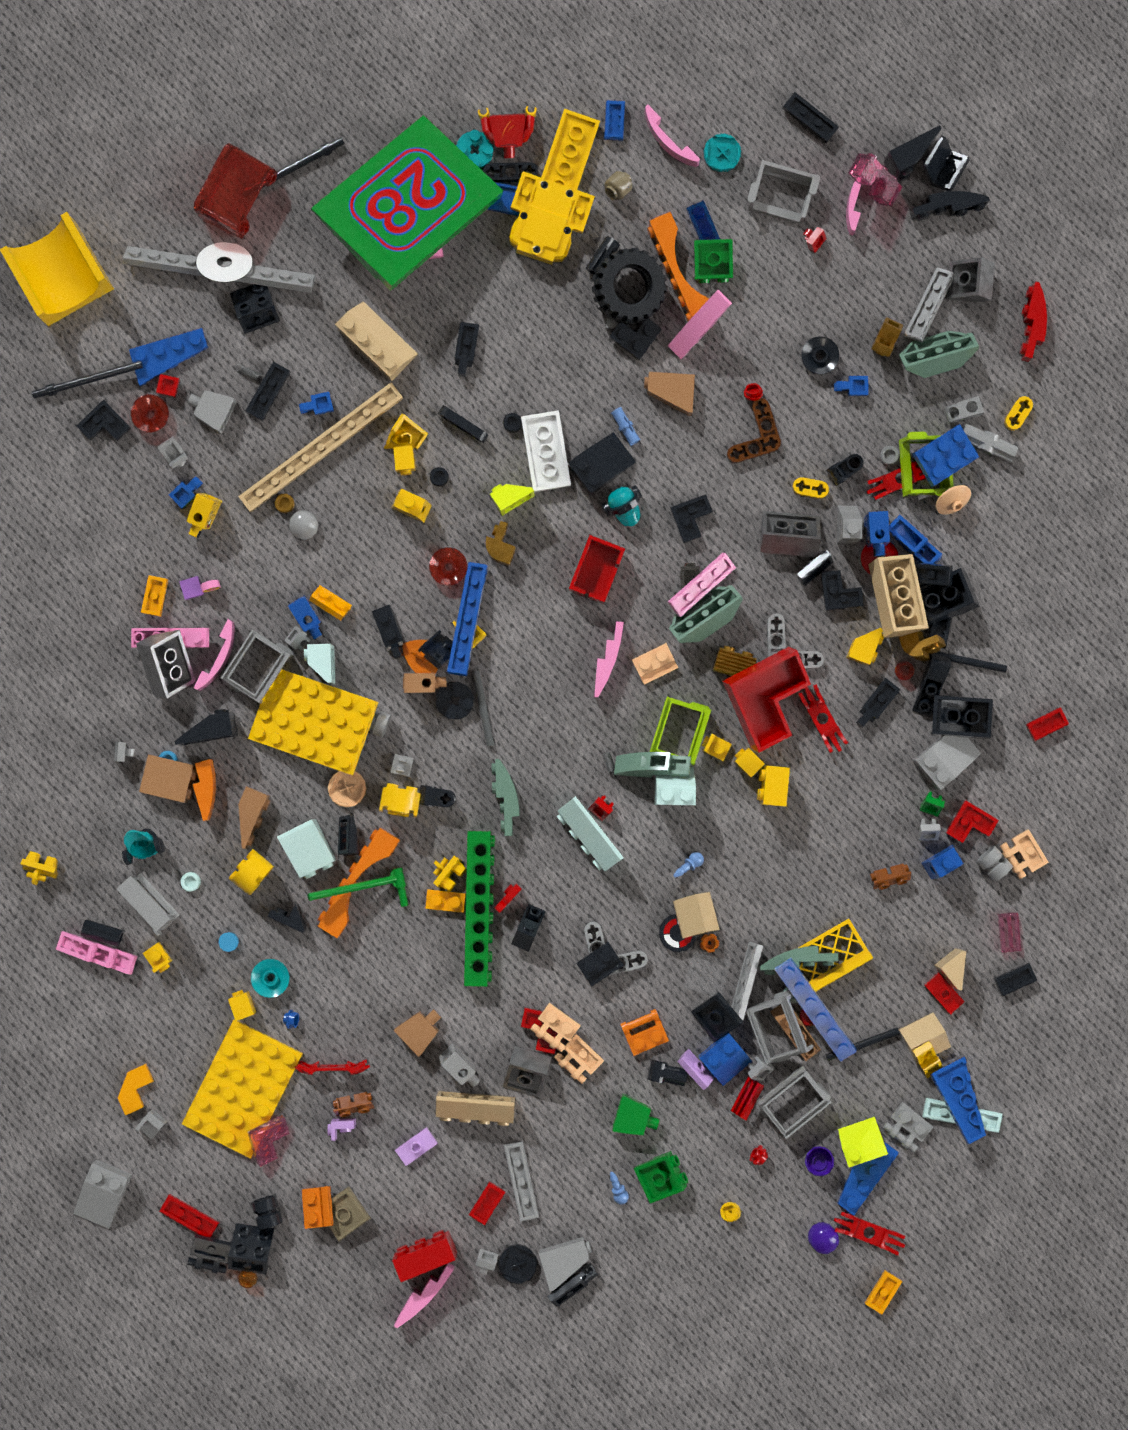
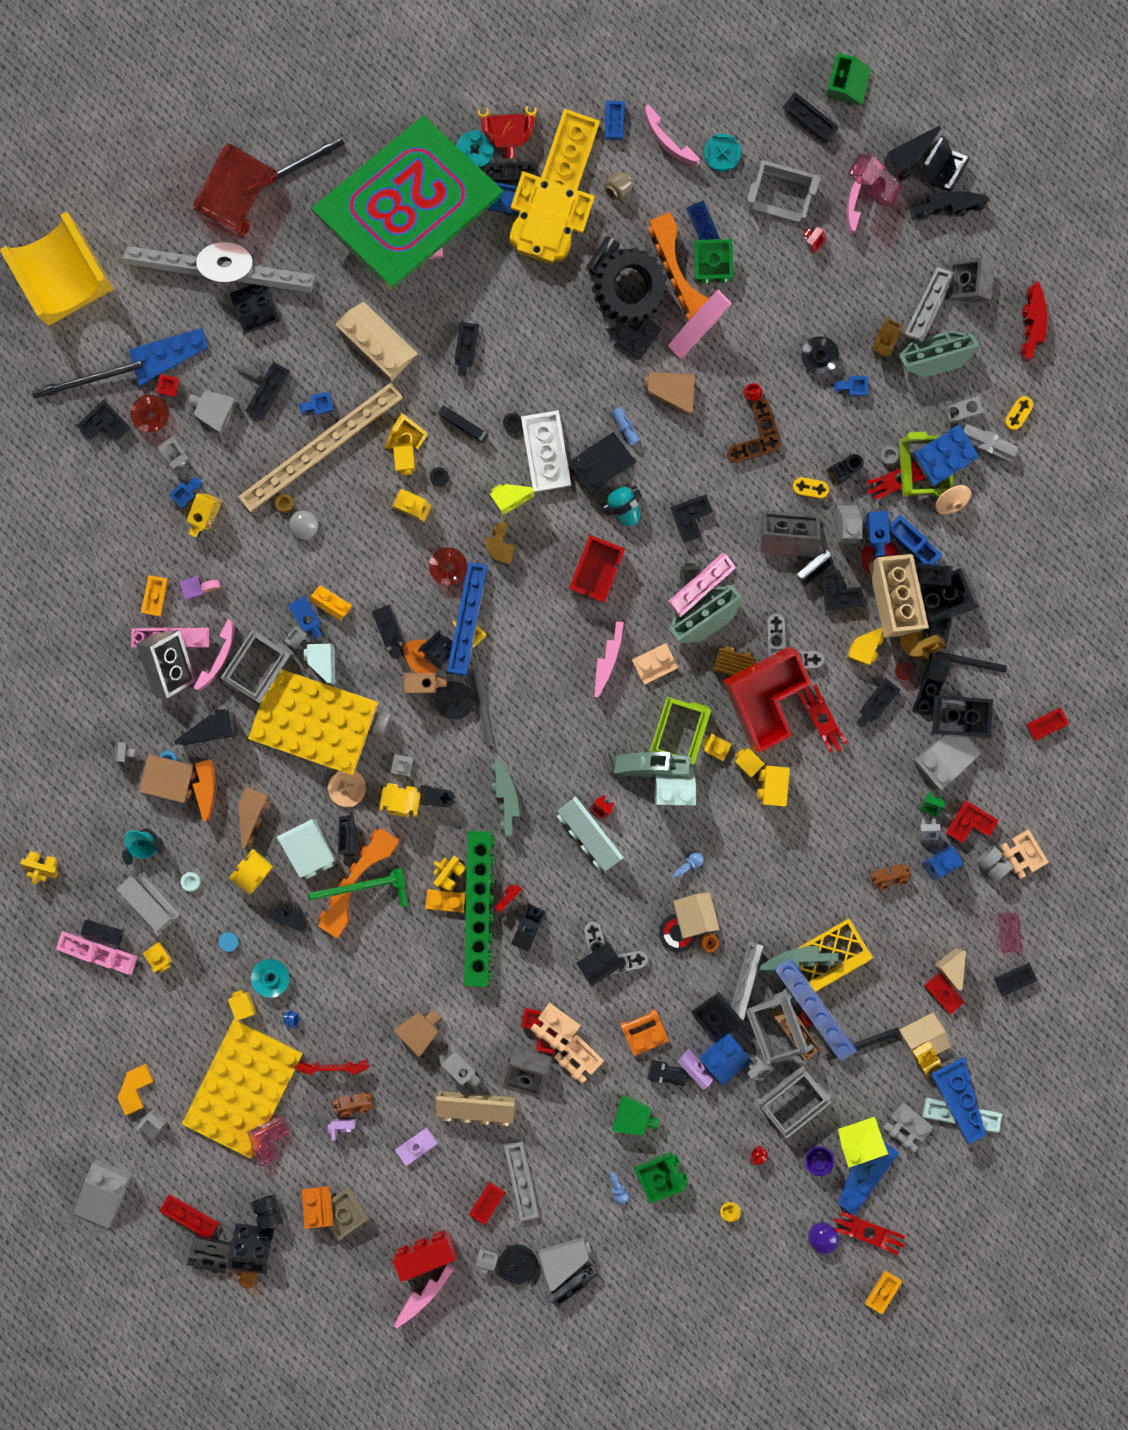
(747, 1098): red tile -> none
(848, 79): none -> green slope

